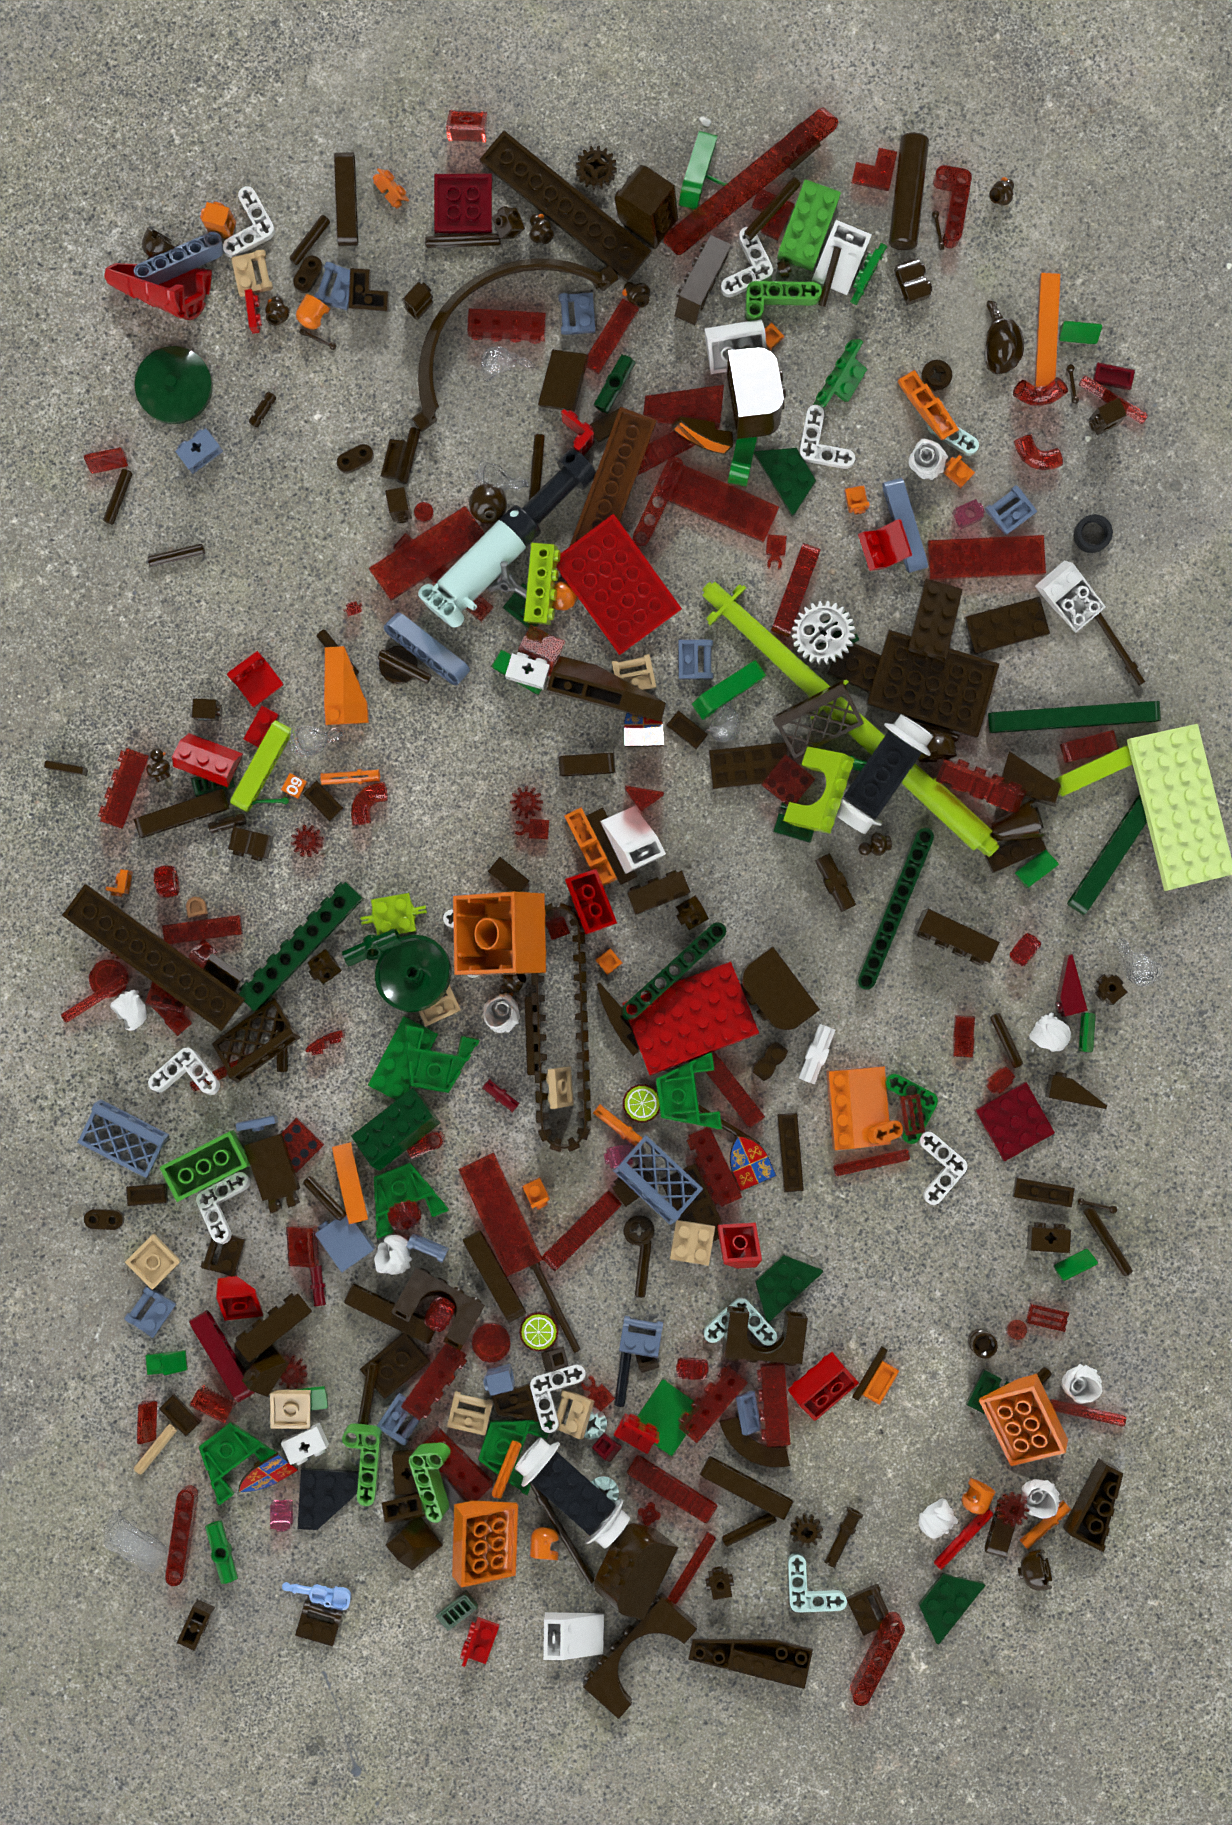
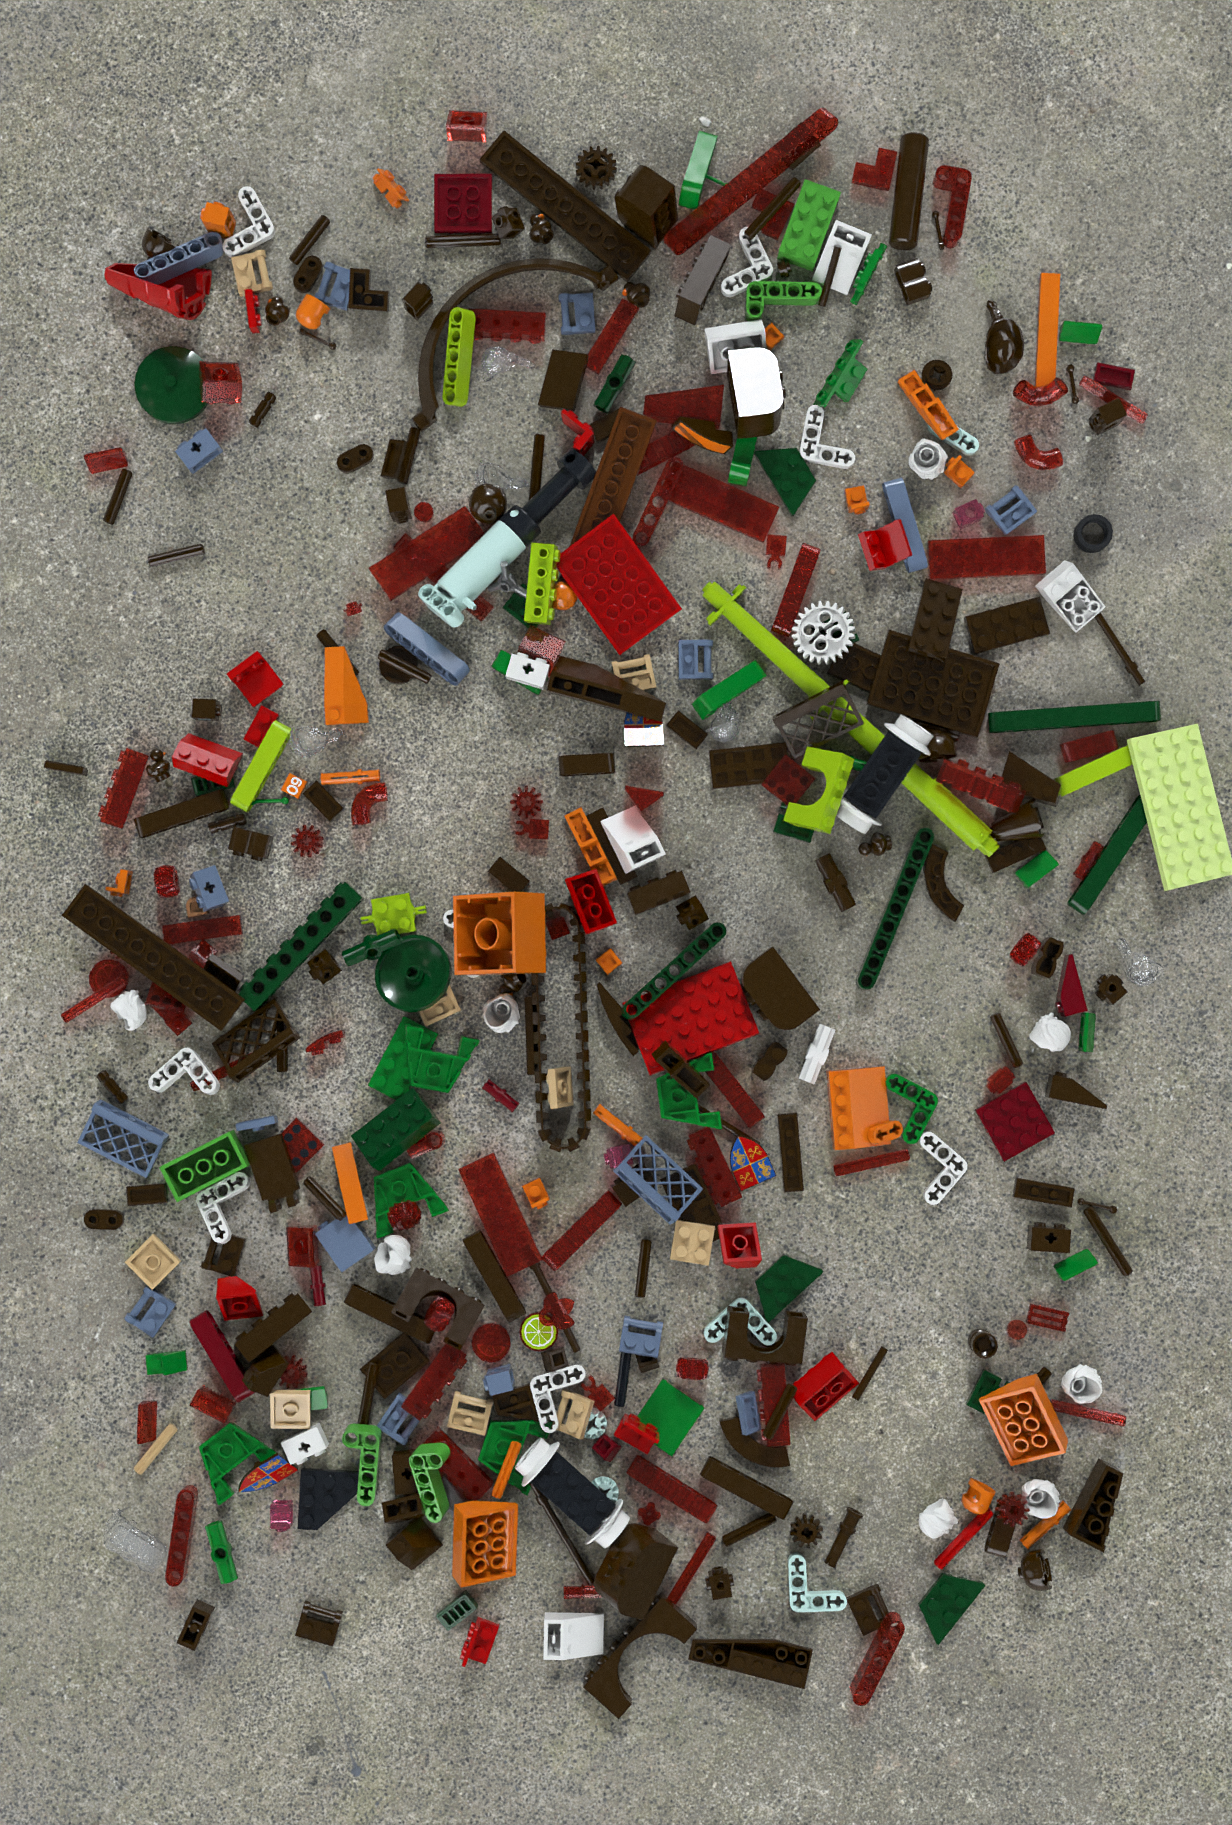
(112, 1086): none -> dark brown axle
(179, 1415): dark brown tile -> none
(208, 878): none -> sand blue brick
(220, 382): none -> clear red slope
(335, 1597): light blue piece -> none
(346, 199): dark brown beam -> none
(427, 1246): sand blue plate -> none
(458, 357): none -> lime beam
(541, 1541): orange helmet -> none
(559, 1309): none -> clear red plate
(580, 1592): none -> clear red axle
(633, 1224): dark brown gear -> none
(641, 1103): lime tile -> none
(680, 1069): none -> dark brown slope
(712, 1403): clear red brick -> none
(779, 1411): none -> dark brown axle
(880, 1382): orange tile -> none
(912, 1117): clear red tile -> none
(936, 884): none -> dark brown tile
(955, 936): dark brown brick -> none
(963, 1036): clear red slope -> none
(1002, 192): dark brown animal -> none
(1048, 953): none -> dark brown brick
(1088, 860): none -> clear red pin

